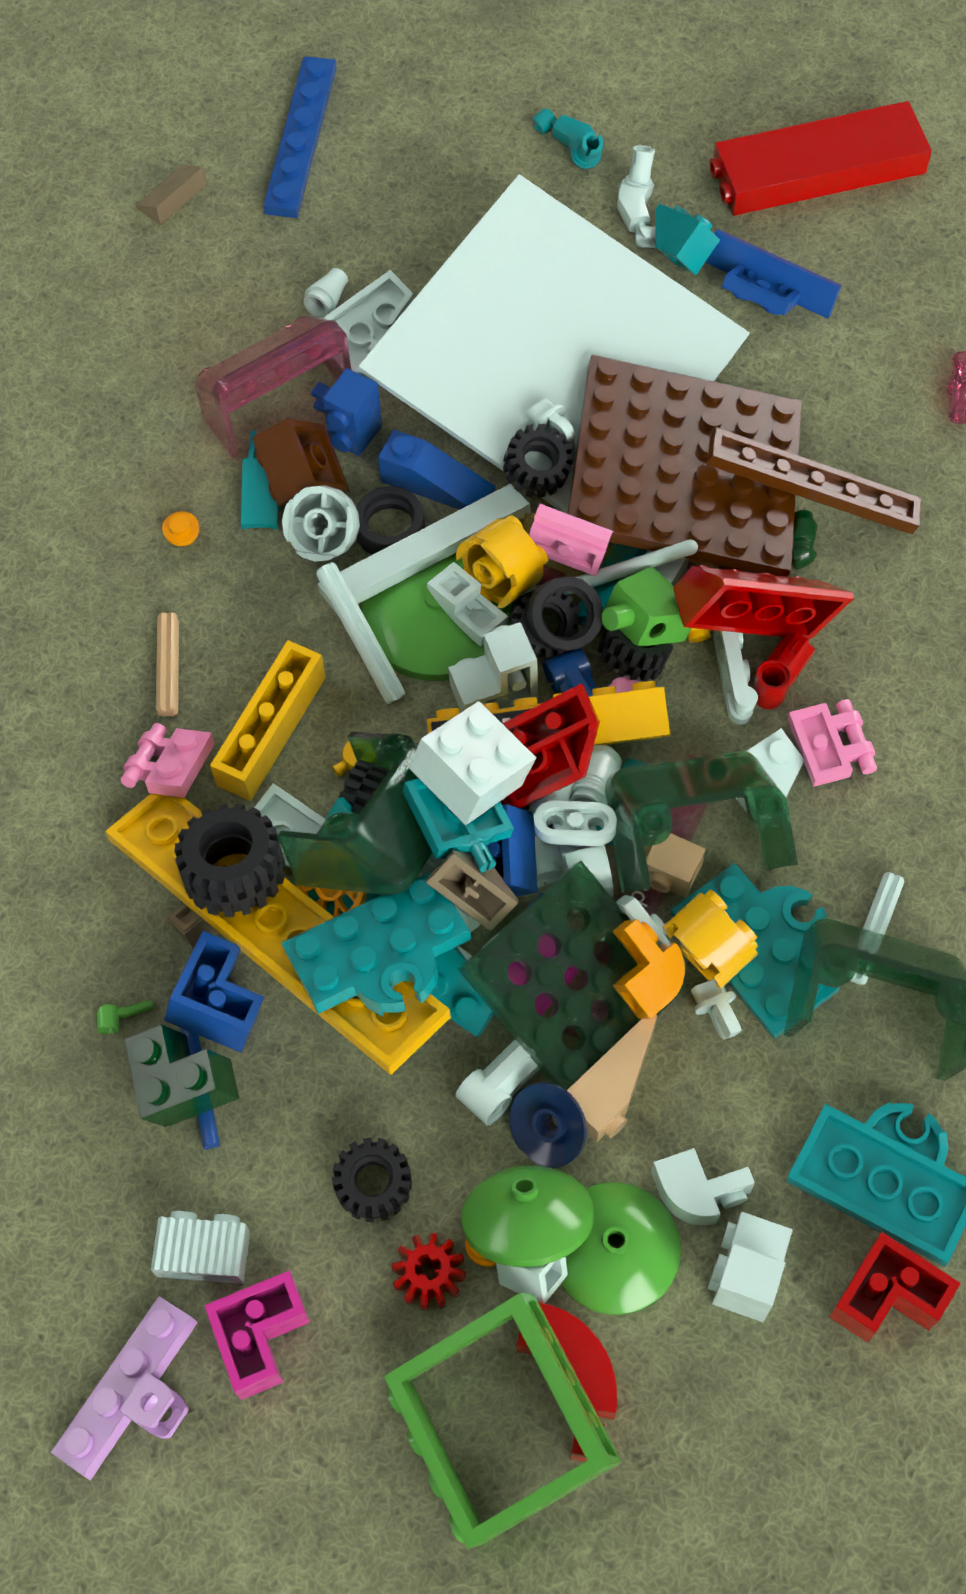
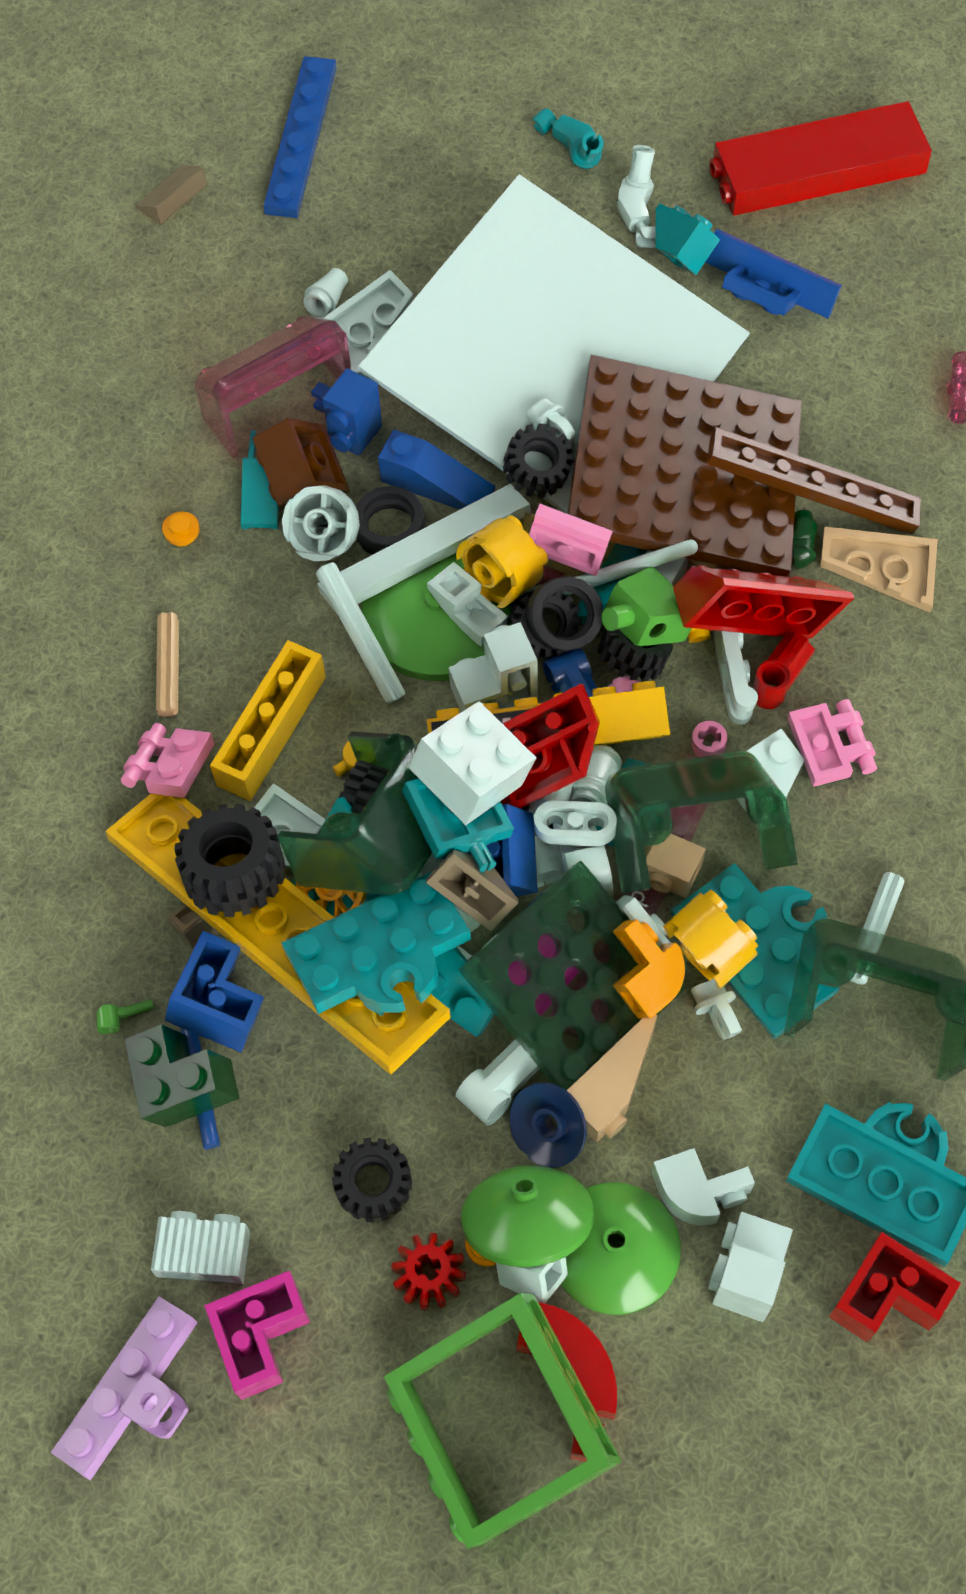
(701, 731): none -> bright pink bush
(883, 561): none -> tan wing

